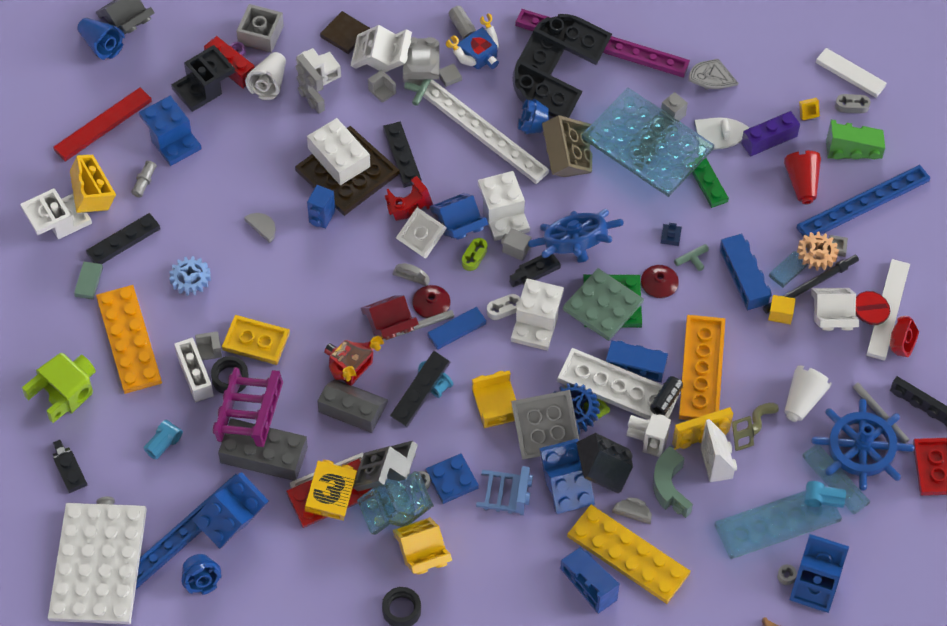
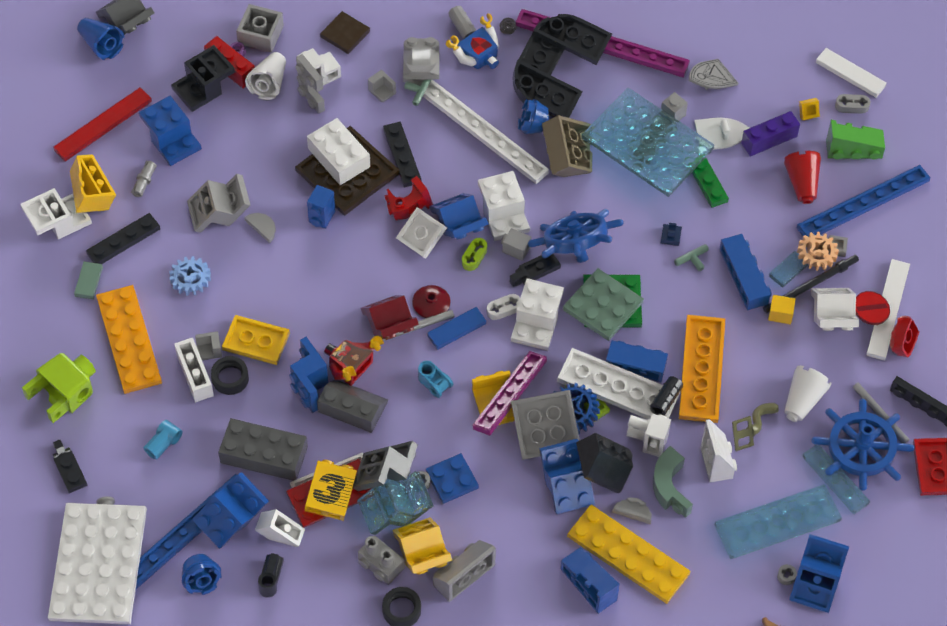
(218, 203): none -> light grey bracket
(263, 416): magenta fence -> none
(270, 574): none -> black piece
(279, 528): none -> white slope
(308, 375): none -> blue bracket
(380, 560): none -> light grey brick
(381, 48): white bracket -> none
(411, 273): light grey tile -> none
(420, 388): black plate -> none
(450, 75): light grey tile -> none
(464, 569): none -> light grey slope
(508, 22): none -> clear smoke plate
(510, 391): none -> magenta tile
(518, 496): medium blue plate -> none
(659, 287): dark red dish -> none
(692, 431): yellow plate -> none
(819, 495): dark azure piece -> none

